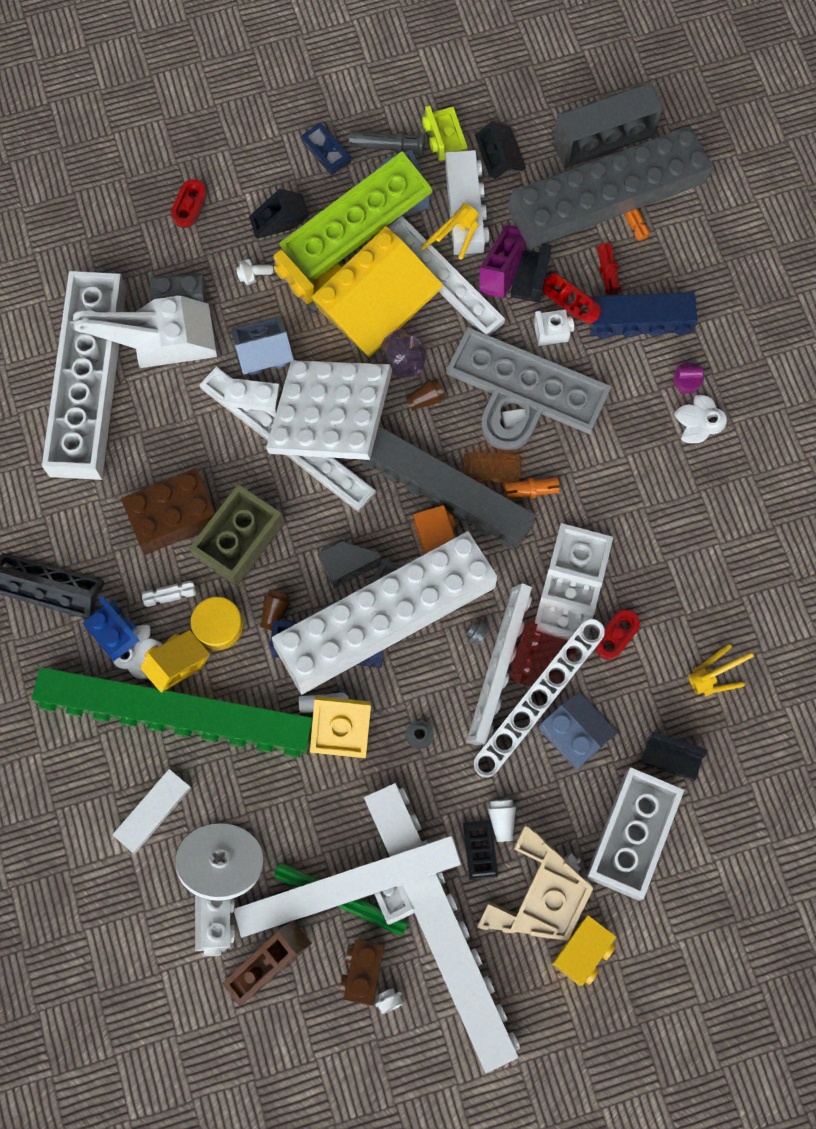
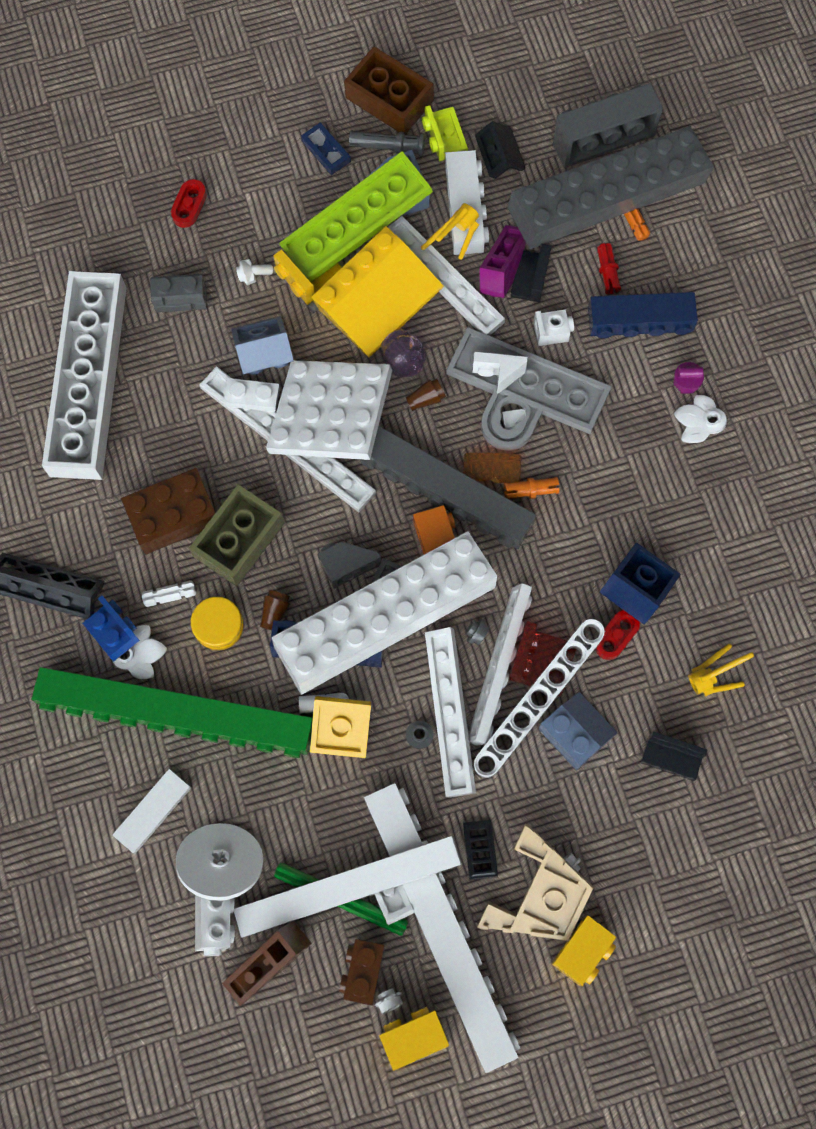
(161, 331): white slope -> none
(174, 660): yellow brick -> none
(279, 213): black slope -> none
(389, 90): none -> reddish brown brick
(413, 1039): none -> yellow brick
(450, 713): none -> white plate
(502, 818): white cone -> none
(506, 366): none -> white slope
(573, 581): white slope -> none
(580, 298): red beam -> none
(634, 834): white brick -> none
(640, 583): none -> dark blue brick

